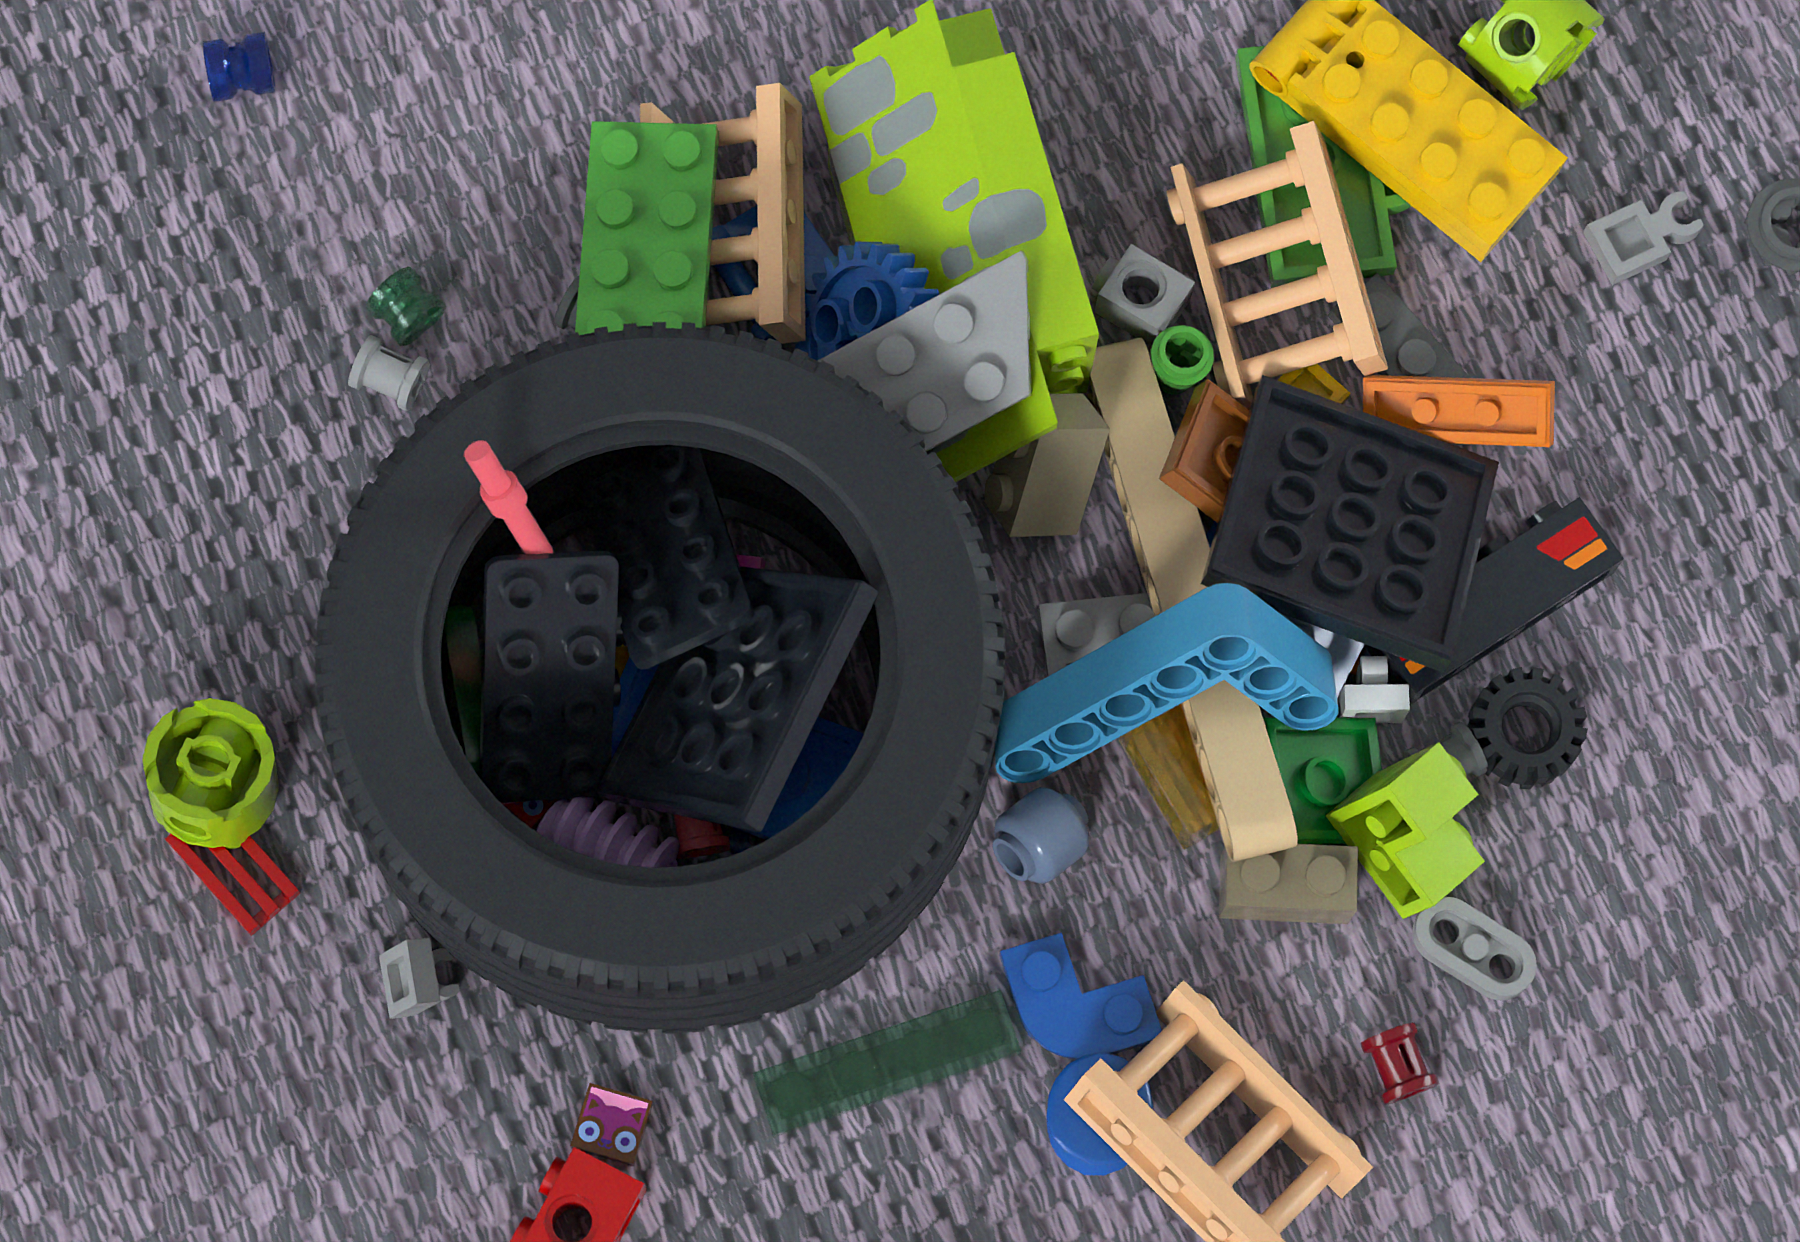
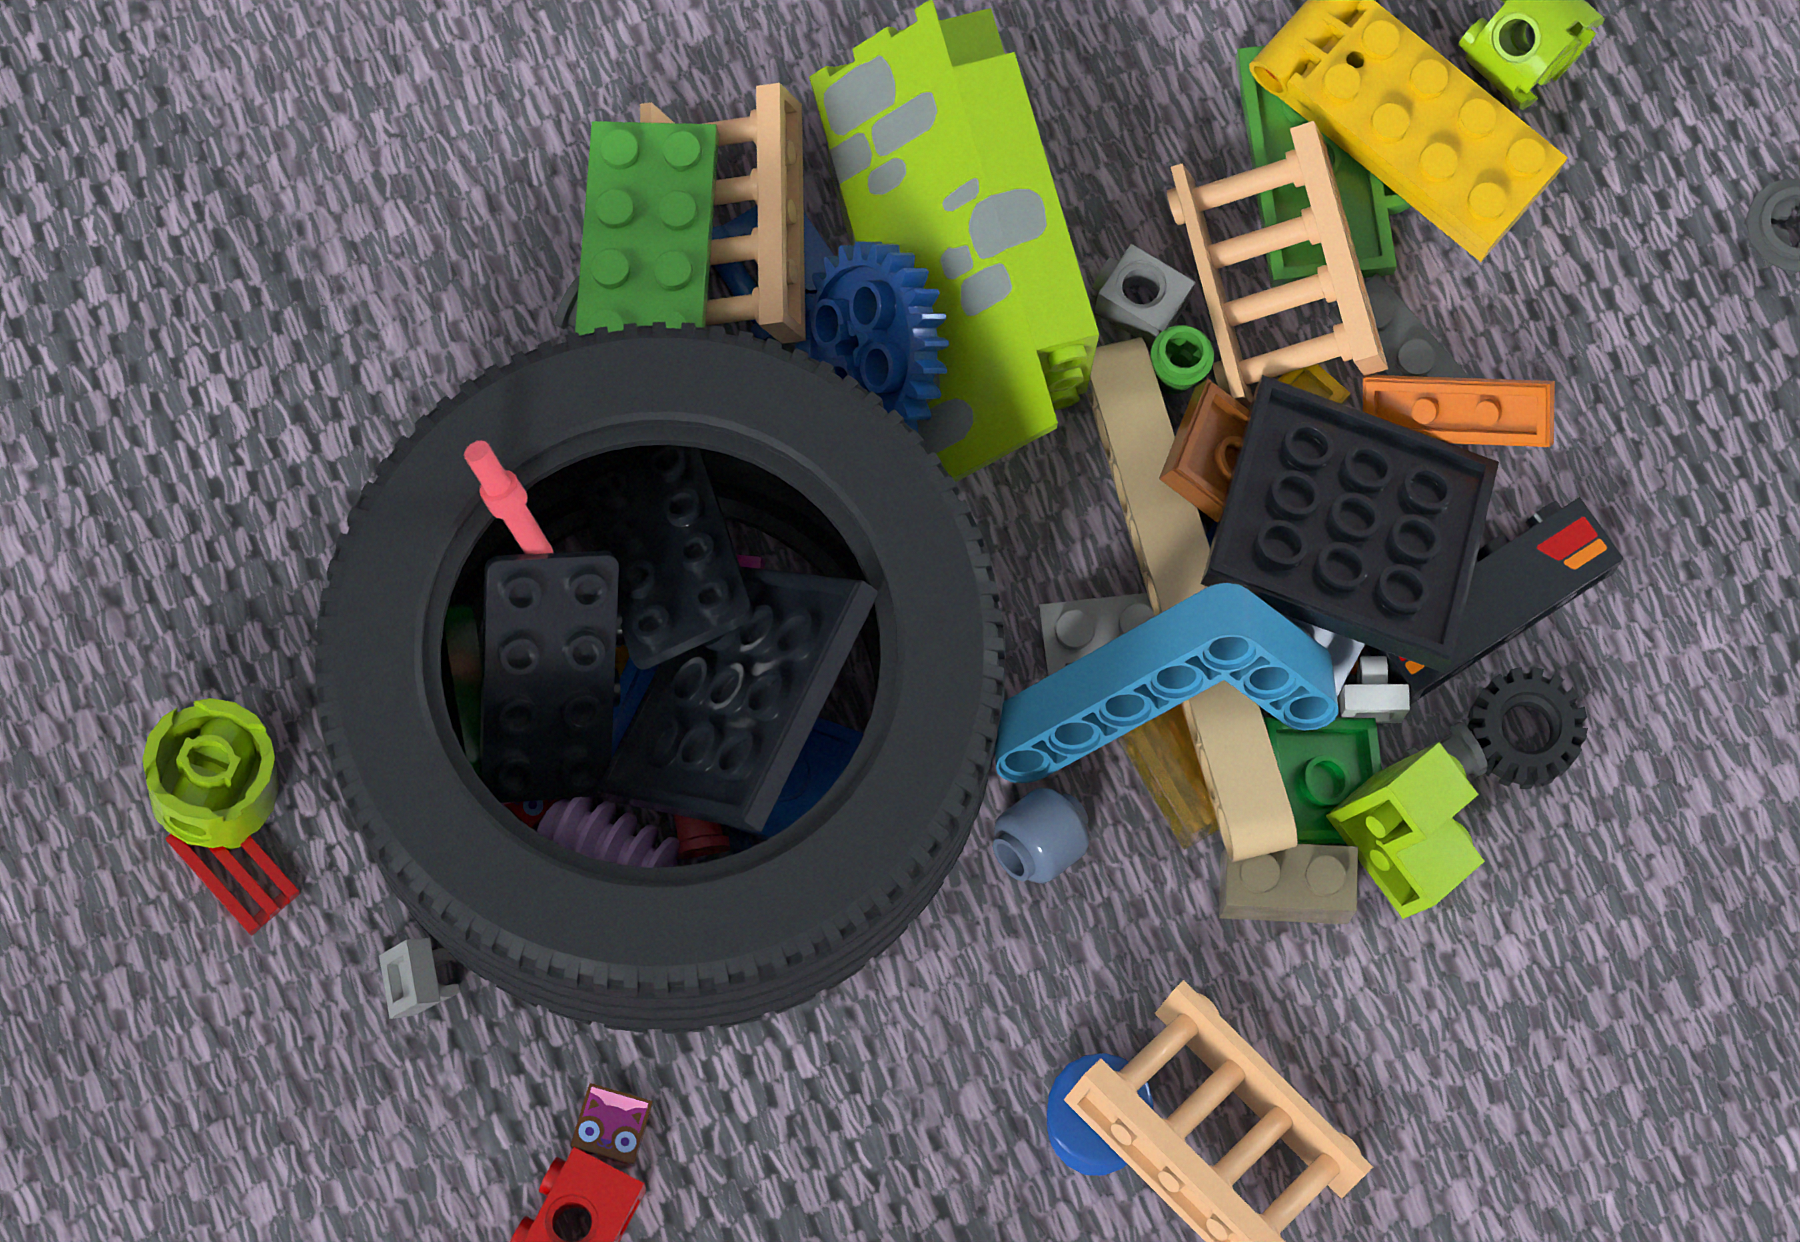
(239, 66): clear blue wheel -> none
(388, 372): light grey bush -> none
(405, 306): clear green wheel -> none
(886, 1063): clear green plate -> none
(950, 356): light grey wing -> none
(1049, 480): dark tan brick -> none
(1073, 1021): blue plate -> none
(1399, 1063): dark red bush -> none
(1475, 945): light grey plate -> none
(1635, 239): light grey plate -> none

